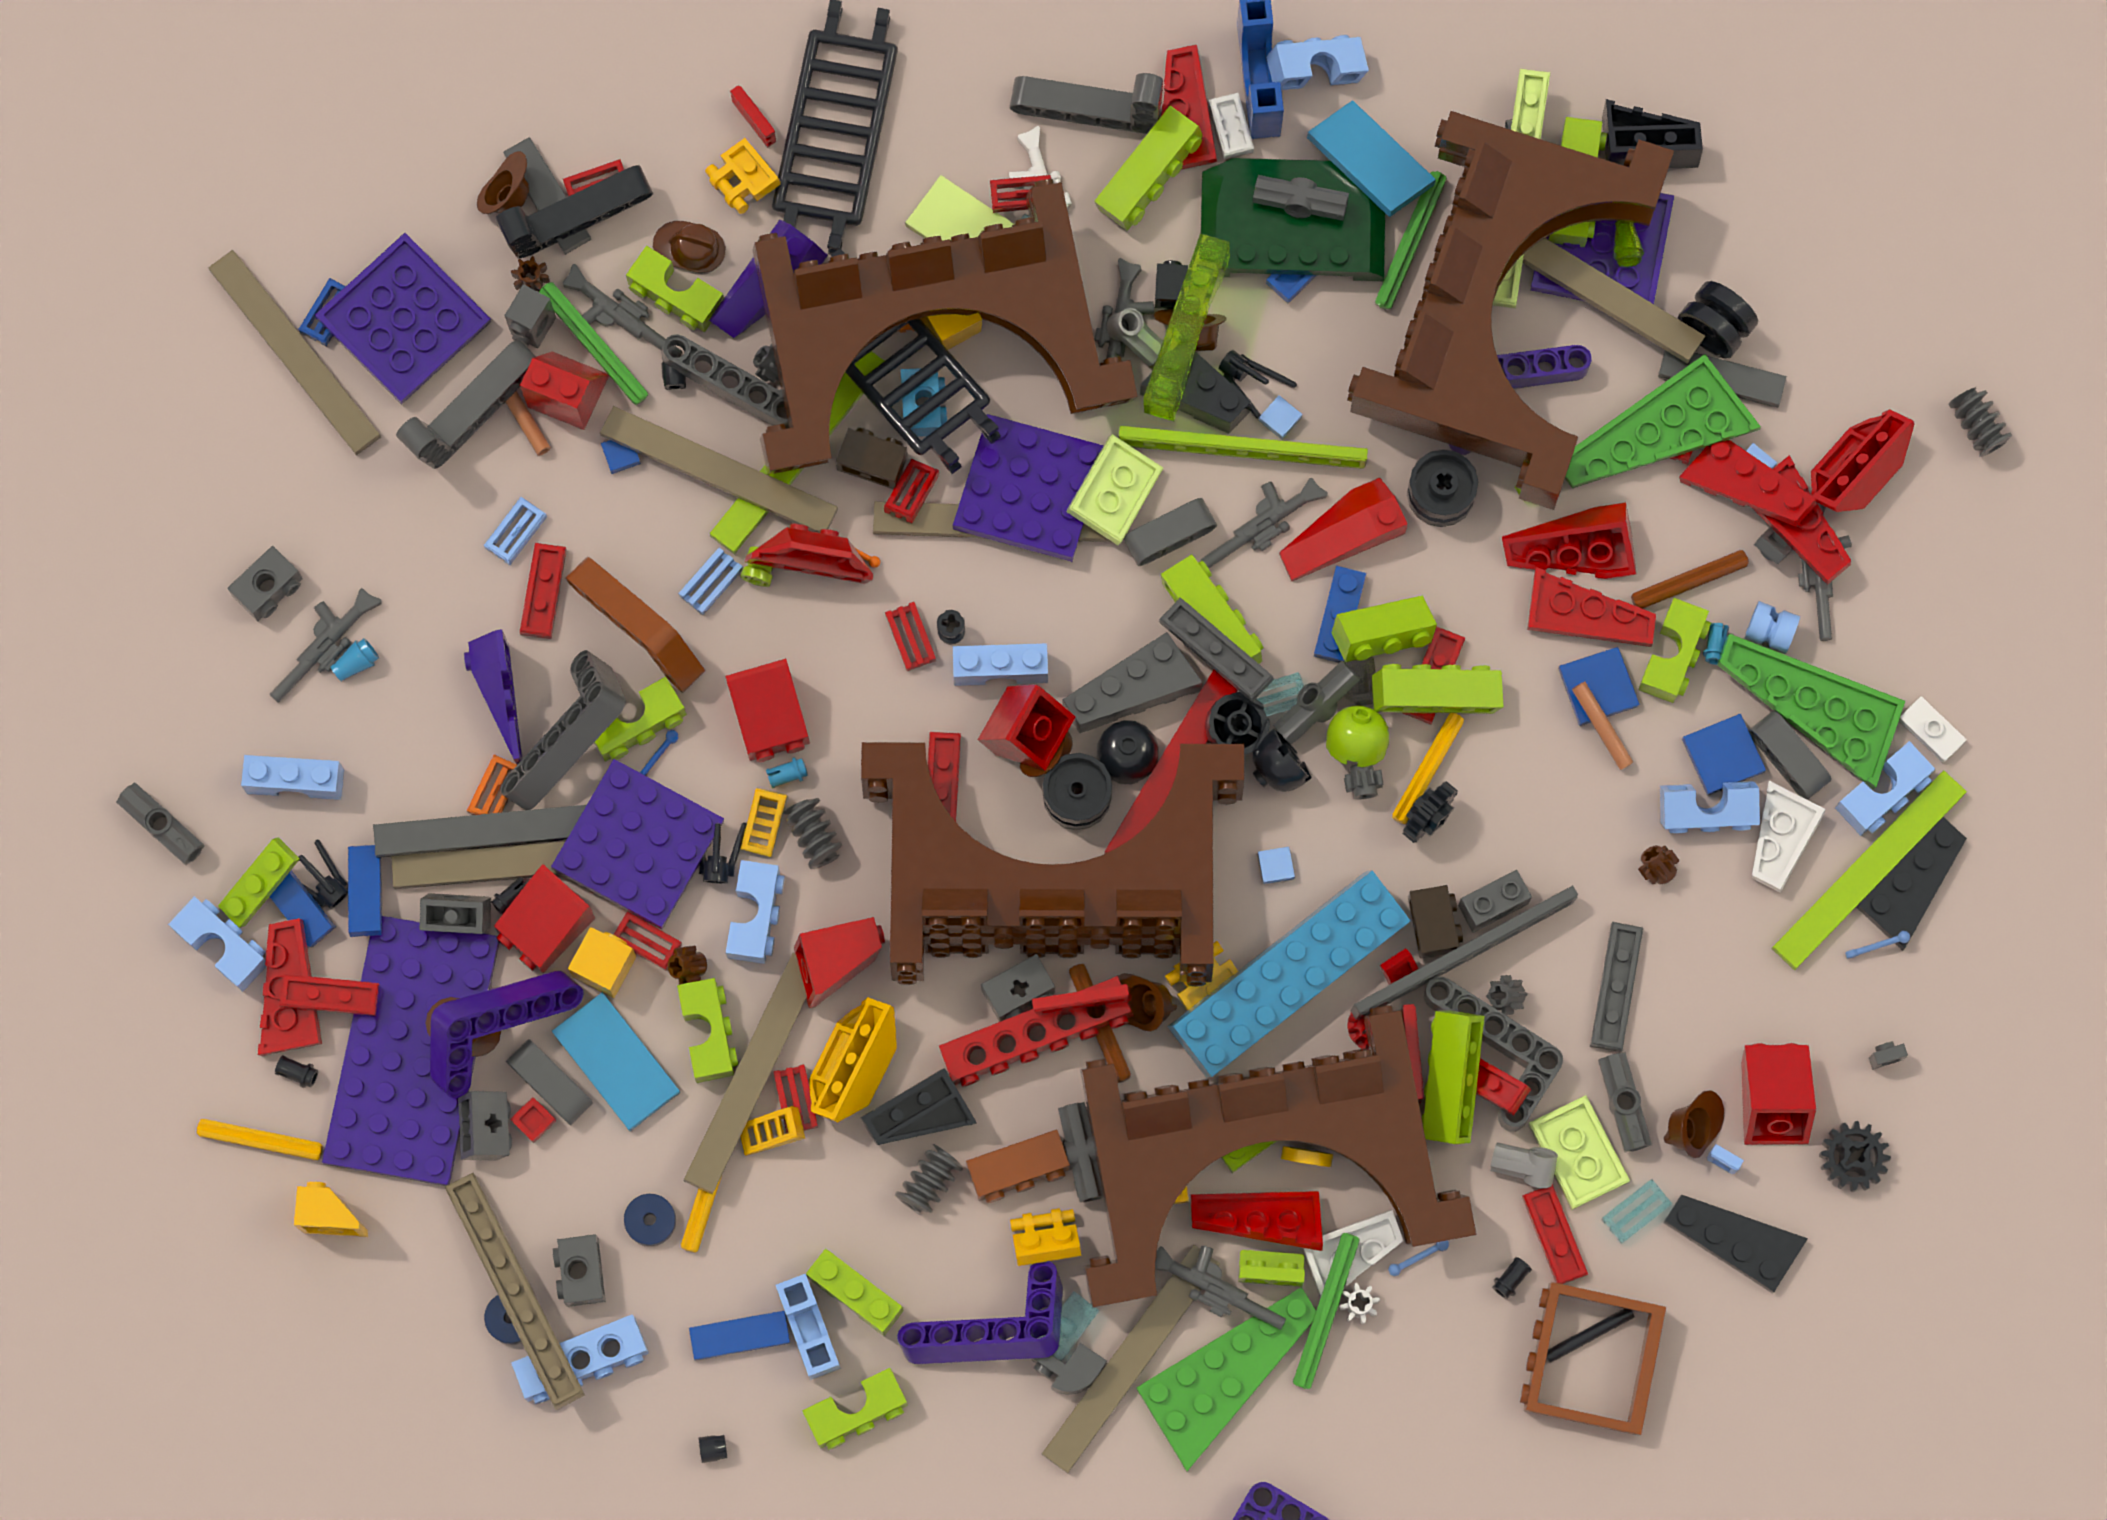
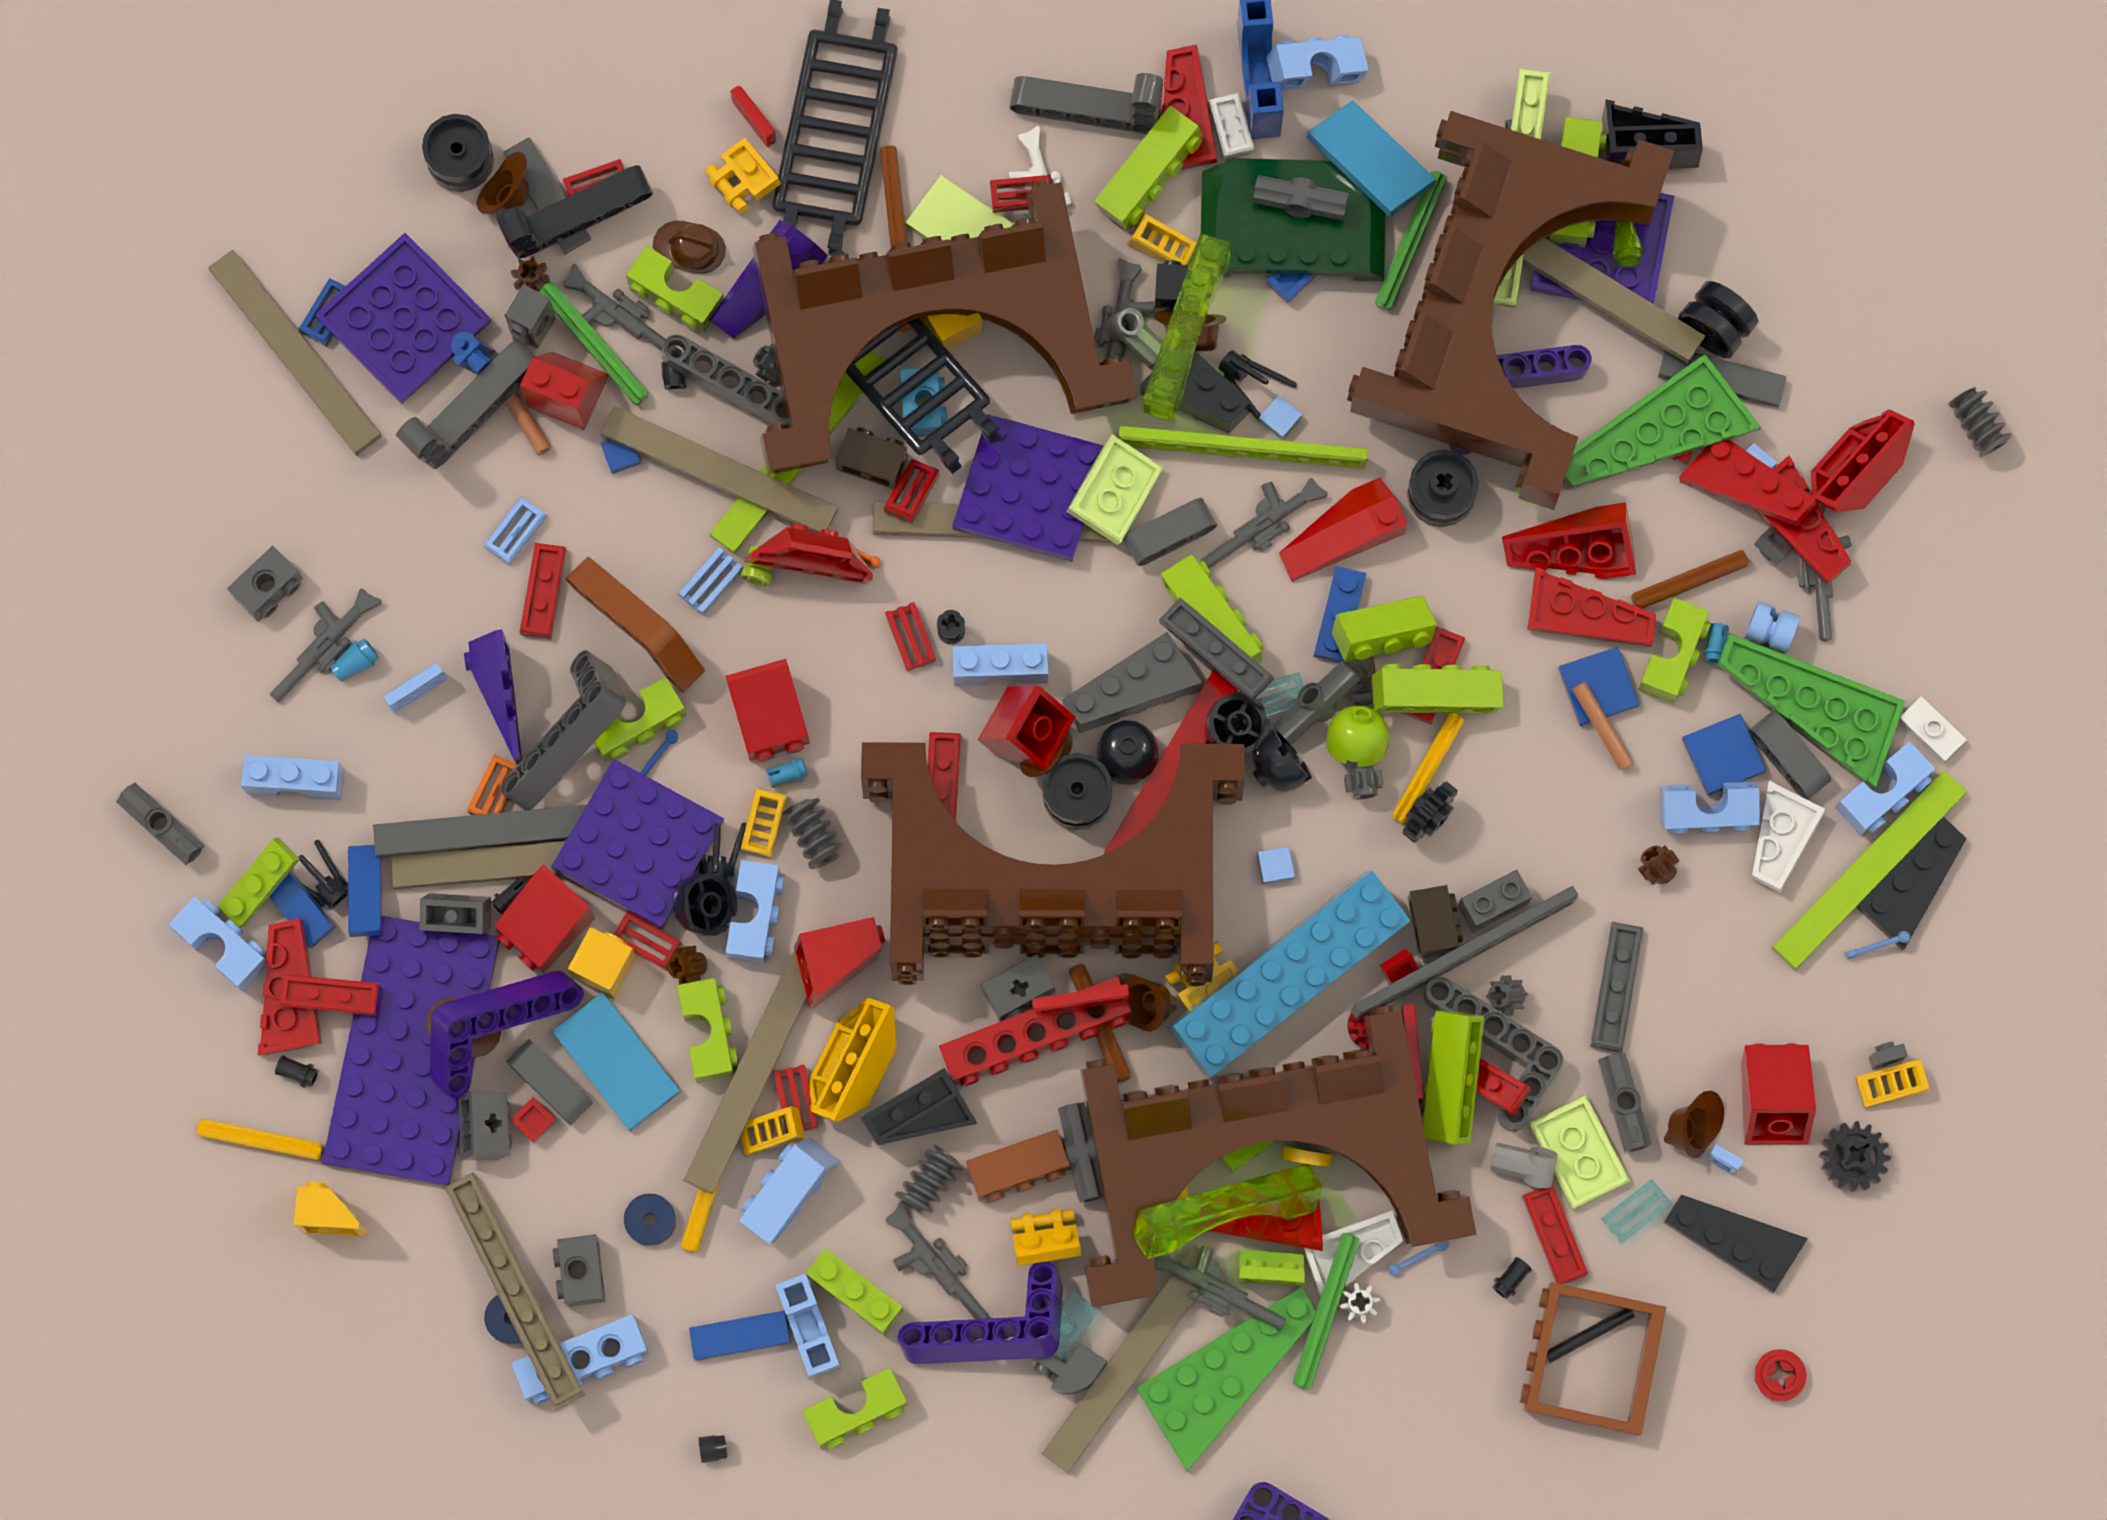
(415, 687): none -> light blue tile
(458, 152): none -> black wheel
(471, 352): none -> blue hips
(705, 904): none -> black cylinder
(787, 1189): none -> light blue wedge
(893, 195): none -> dark orange axle
(925, 1260): none -> dark grey piece
(1158, 252): none -> yellow slope
(1175, 1223): none -> clear neon green arch
(1787, 1362): none -> red gear
(1918, 1073): none -> yellow slope

